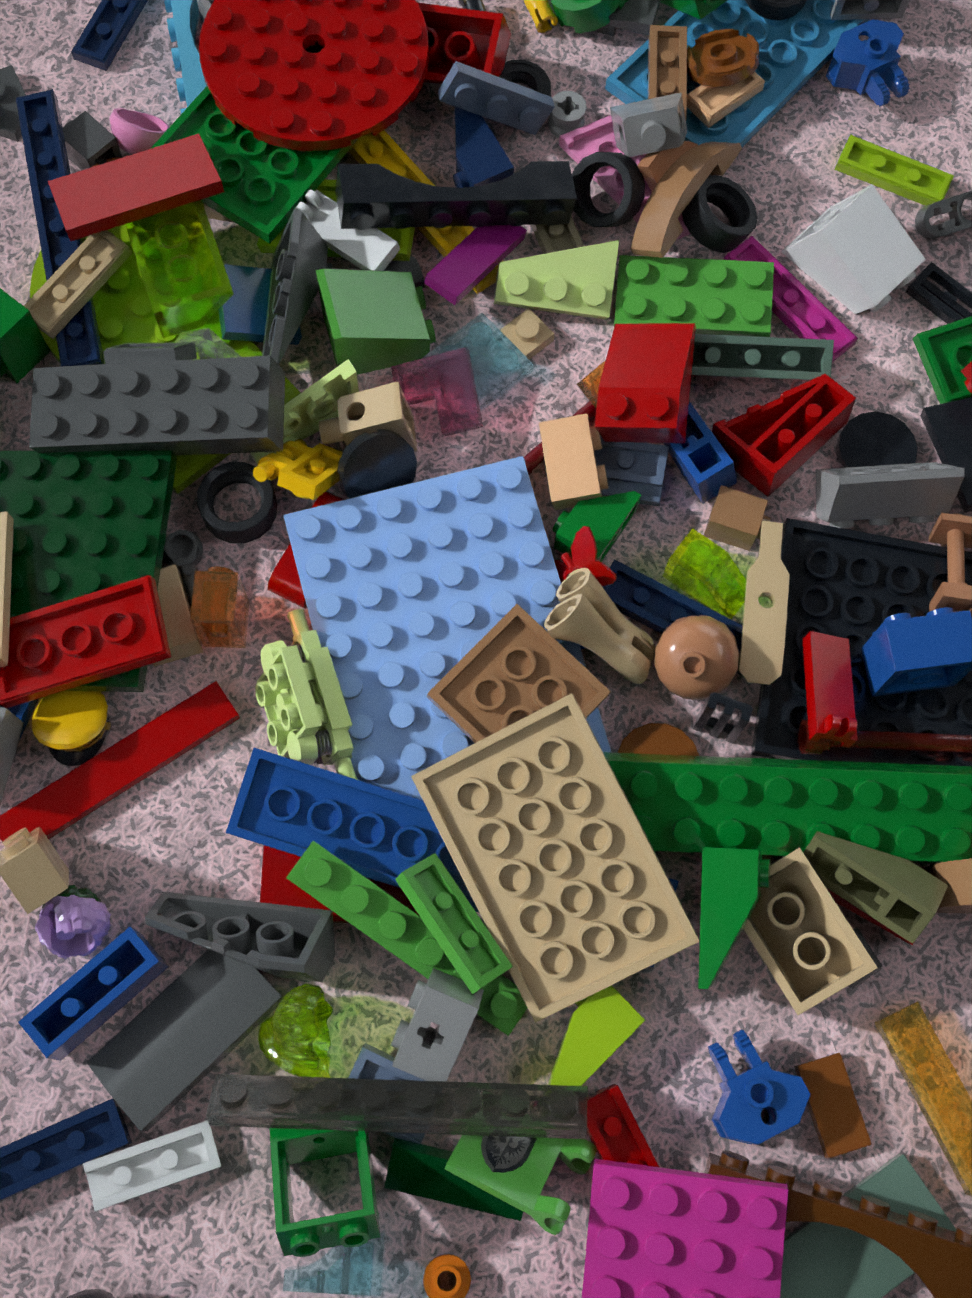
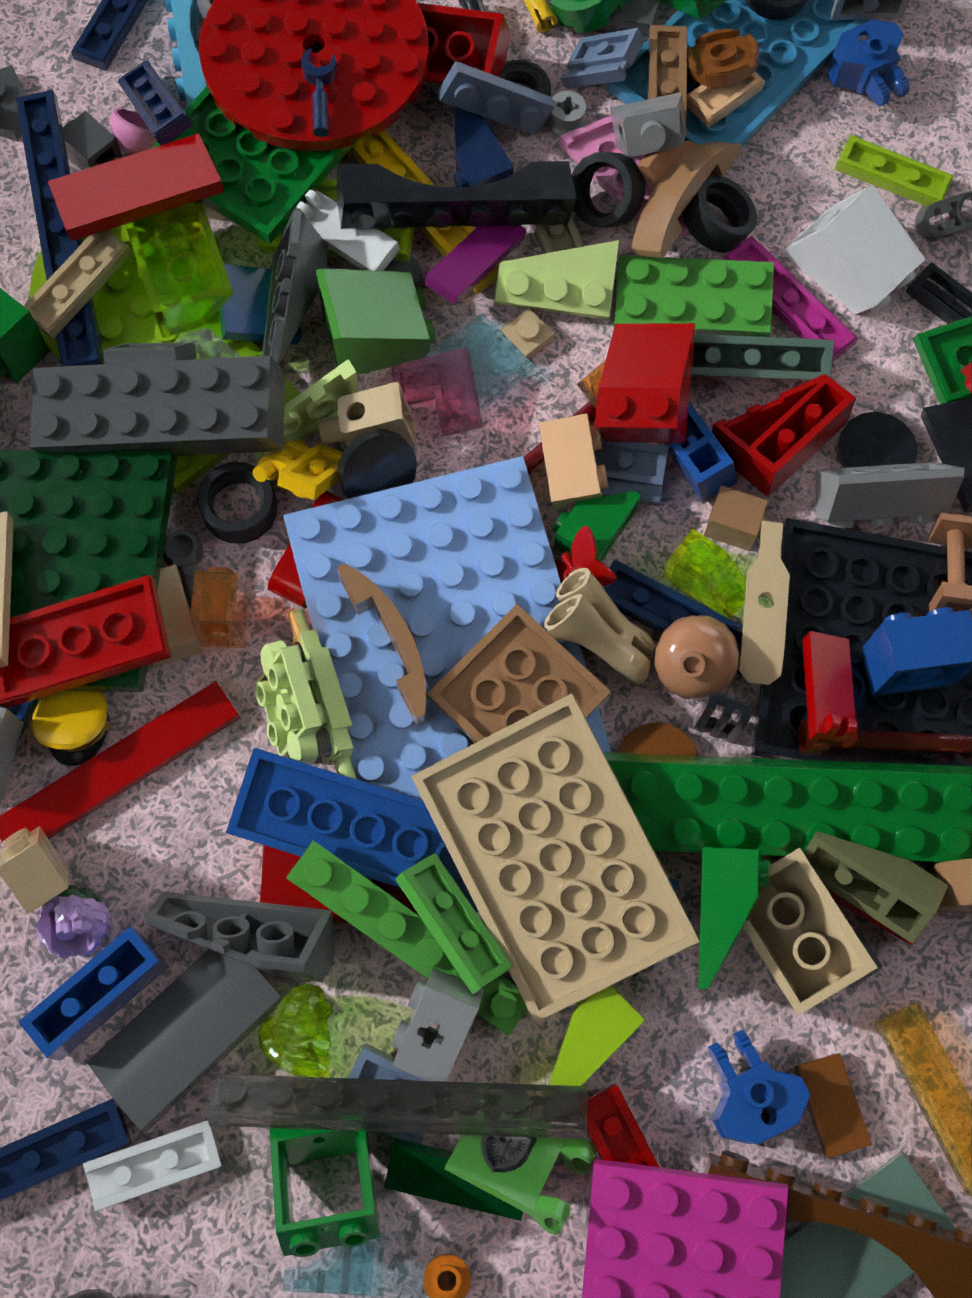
(155, 103): none -> dark blue tile
(319, 77): none -> dark blue piece
(367, 595): none -> medium nougat slope
(602, 58): none -> sand blue plate

